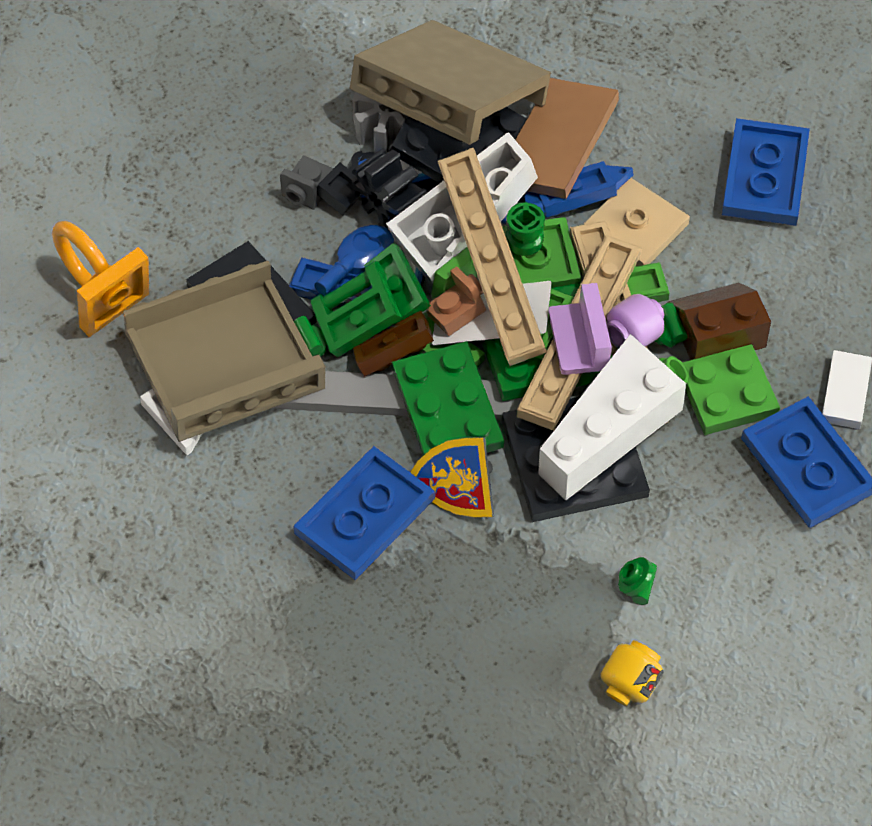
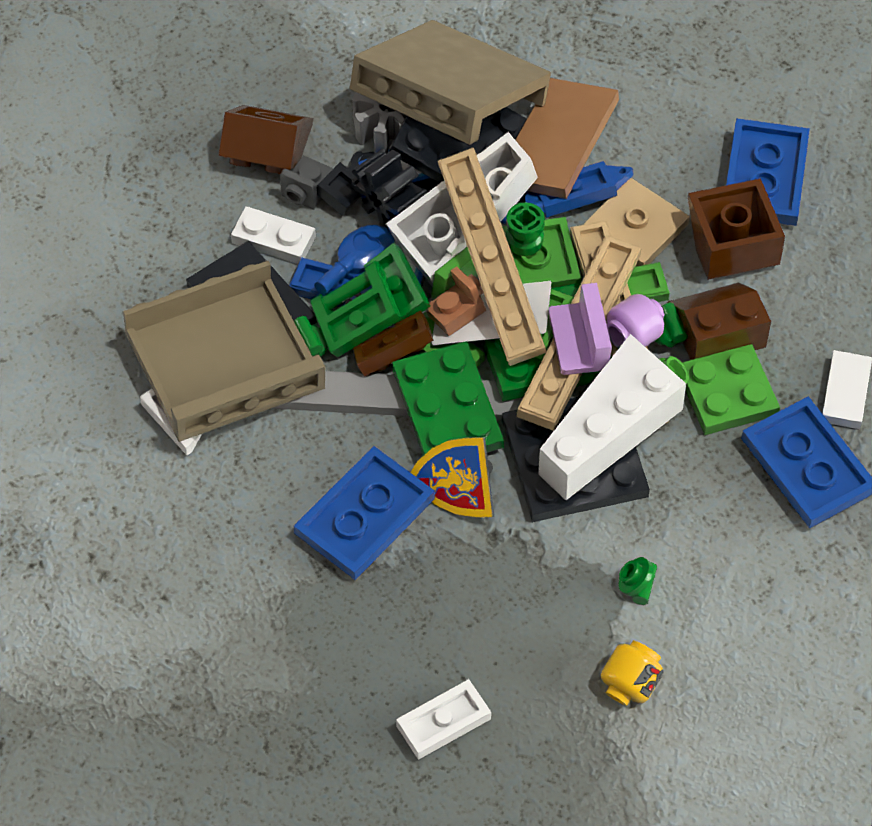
(111, 287): light orange tile -> none
(264, 138): none -> reddish brown slope
(273, 235): none -> white plate
(443, 719): none -> white plate
(735, 229): none -> reddish brown slope

